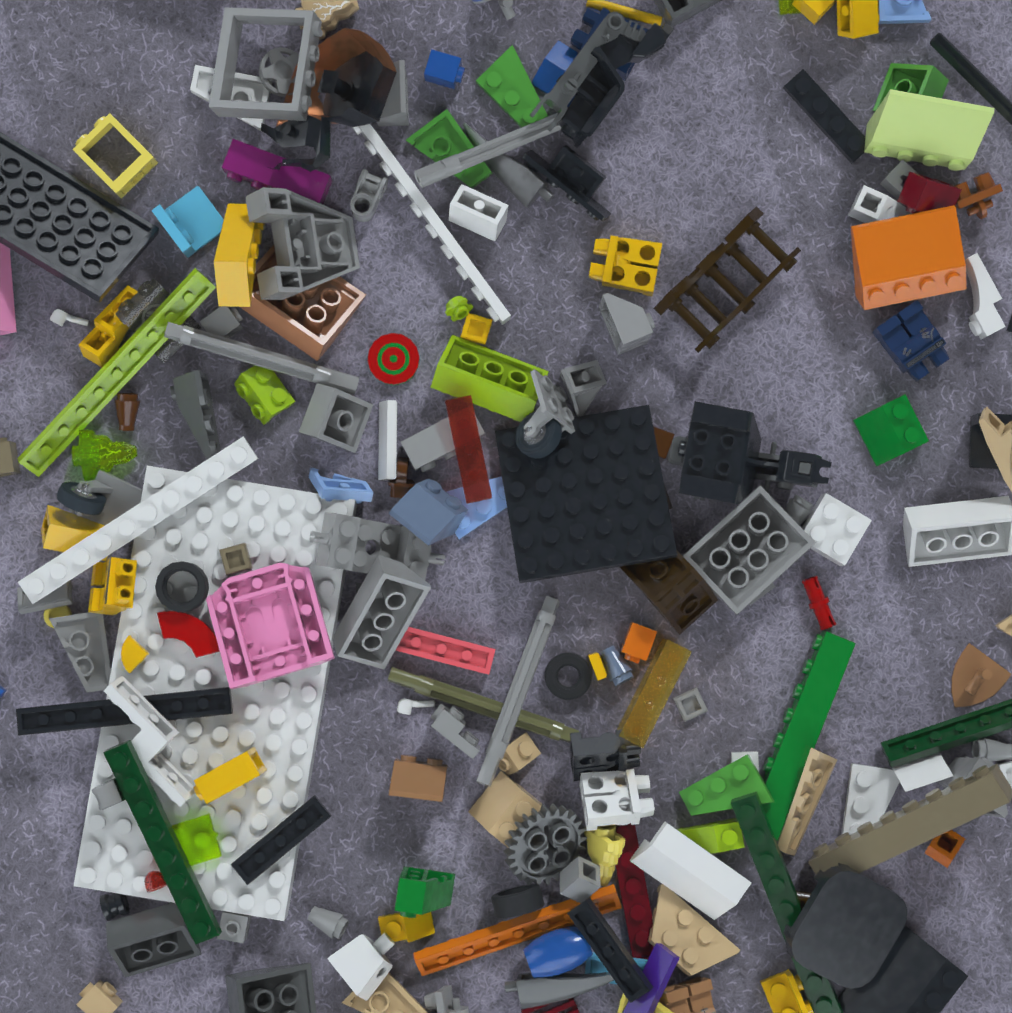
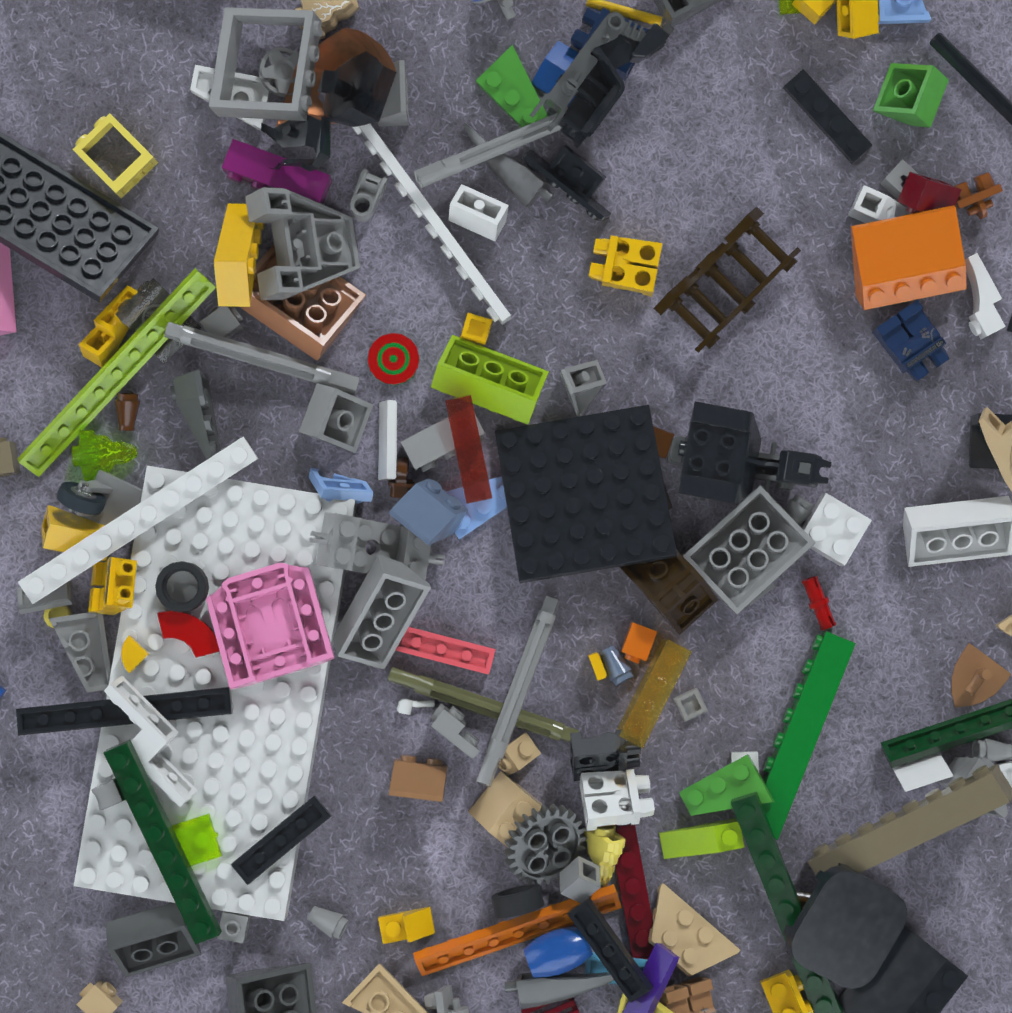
(59, 317): white hand -> none
(114, 905): black wheel -> none
(154, 881): clear red hinge -> none
(191, 221): medium azure bracket -> none
(229, 776): yellow slope -> none
(236, 559): dark tan tile -> none
(263, 393): lime bracket -> none
(363, 963): white torso -> none
(423, 891): green wedge -> none
(444, 69): blue brick -> none
(444, 138): bright green wing -> none
(458, 308): lime plate -> none
(542, 429): plate -> none
(564, 692): black tyre -> none
(626, 323): light grey slope -> none
(691, 871): white slope -> none
(808, 793): tan wing -> none
(867, 795): white wing -> none
(890, 430): green slope -> none
(927, 130): yellowish green slope -> none
(945, 847): orange brick -> none

